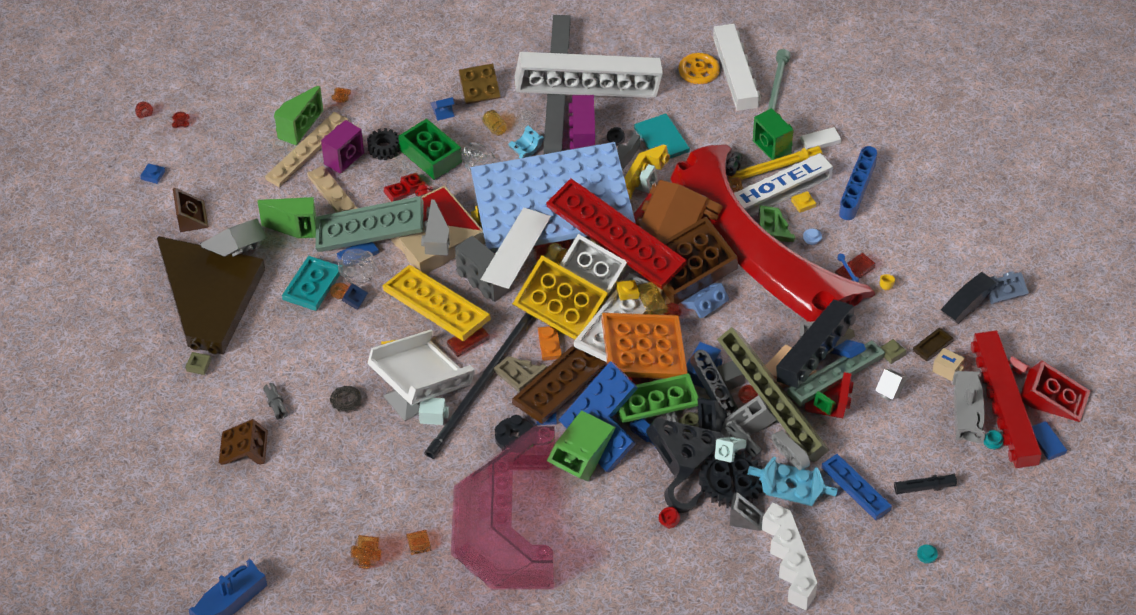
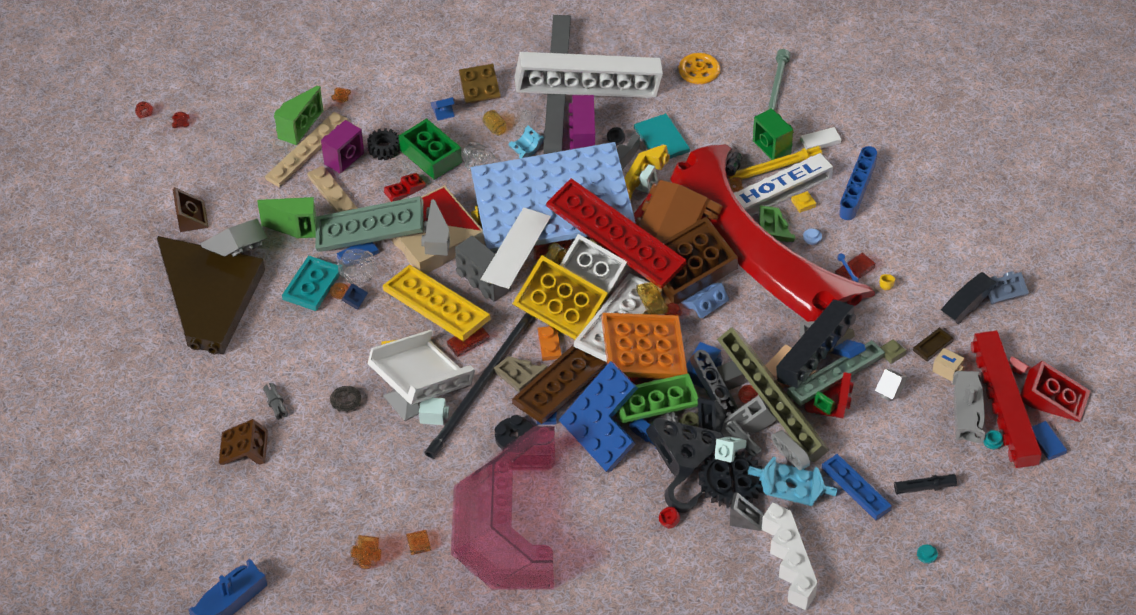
(152, 173): blue plate -> none
(198, 363): olive plate -> none
(423, 189): red plate -> none
(581, 445): bright green slope -> none
(627, 290): yellow plate -> none
(736, 67): white brick -> none

